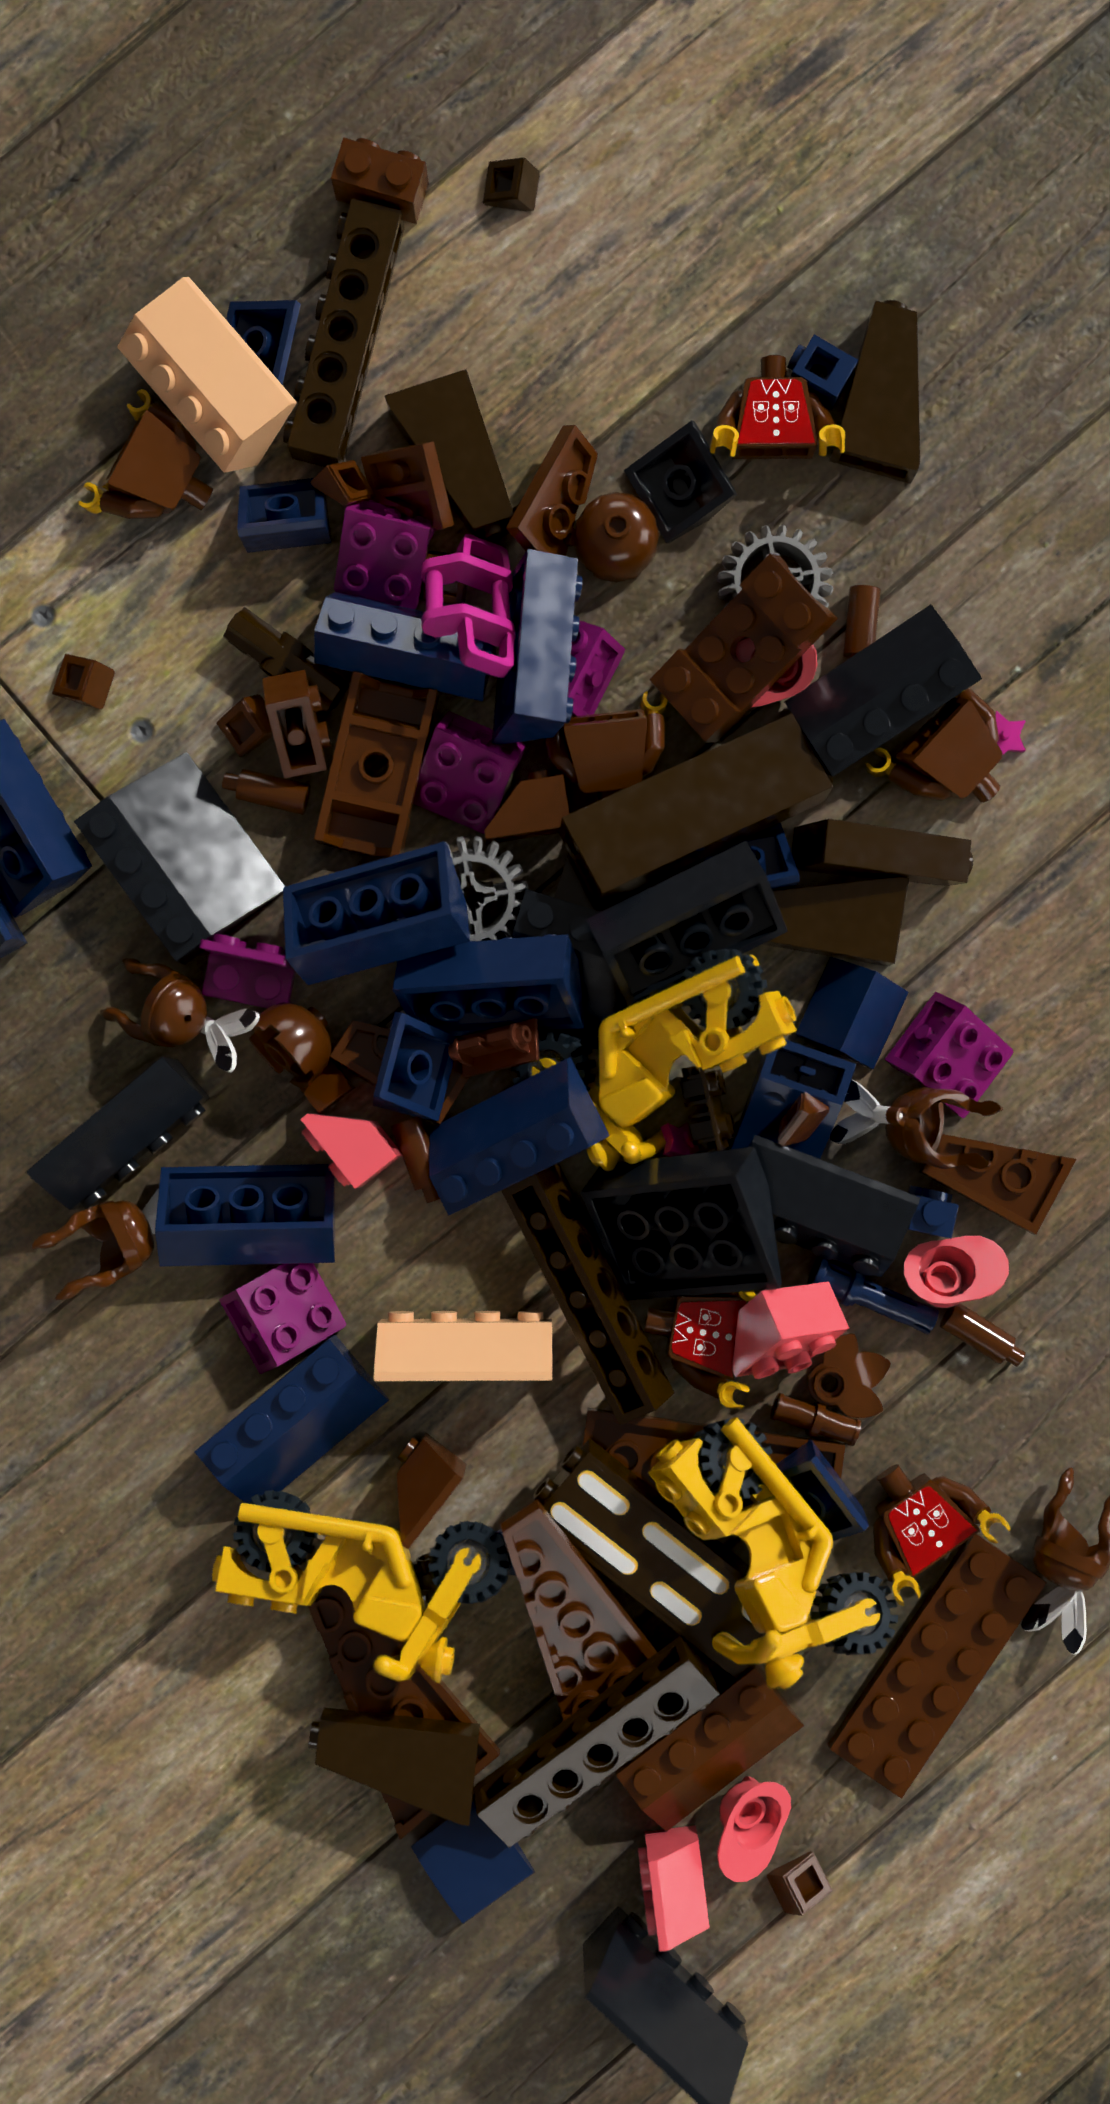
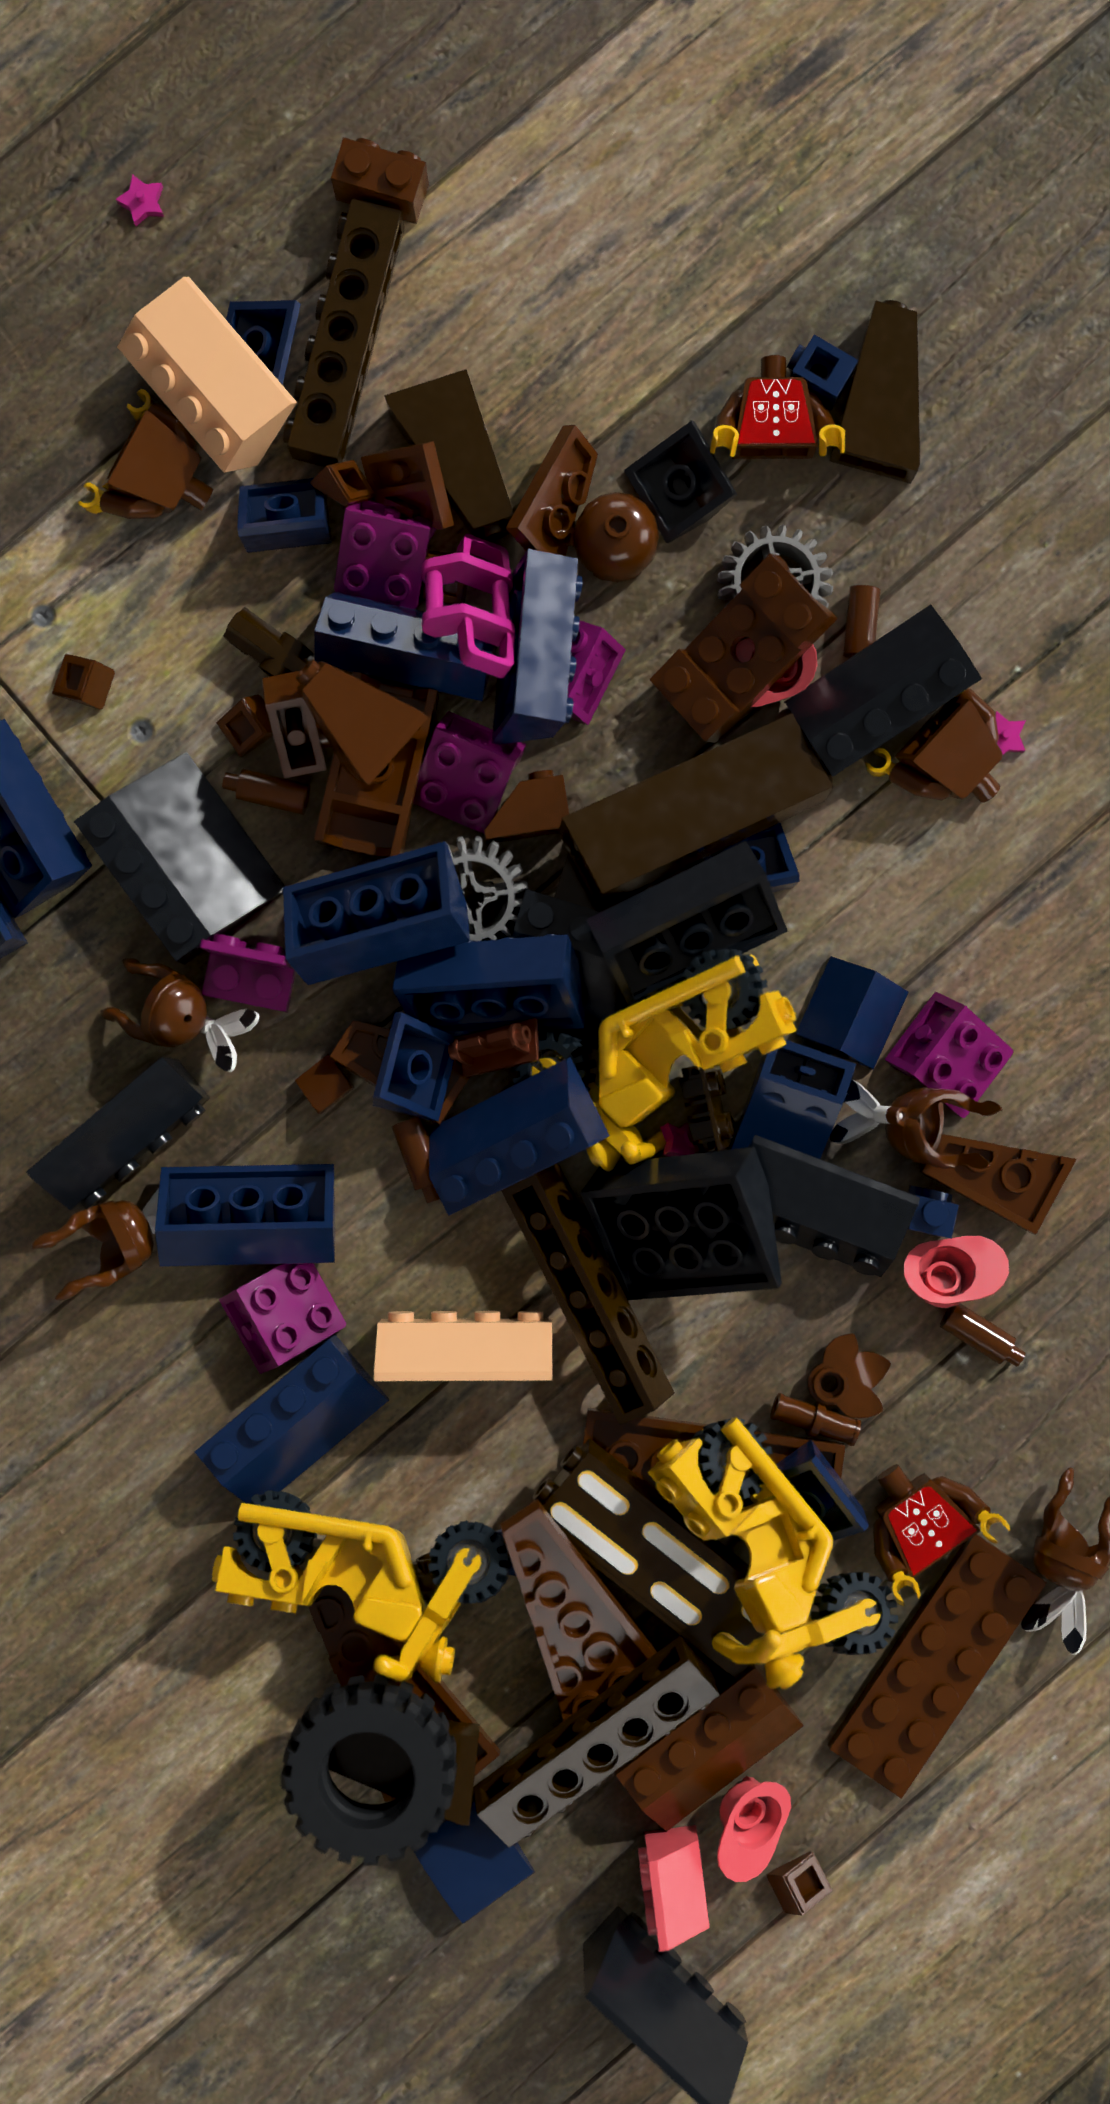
(142, 200): none -> dark pink piece
(293, 1040): reddish brown cylinder -> none
(355, 1145): coral slope -> none
(356, 1826): none -> black tyre
(357, 719): none -> reddish brown slope
(424, 1484): reddish brown slope -> none
(511, 184): dark brown slope -> none
(609, 749): reddish brown torso -> none
(702, 1340): torso -> none
(786, 1329): coral slope -> none
(801, 1119): reddish brown slope -> none
(845, 919): dark brown slope -> none
(854, 1289): dark blue pin -> none
(881, 853): dark brown slope -> none

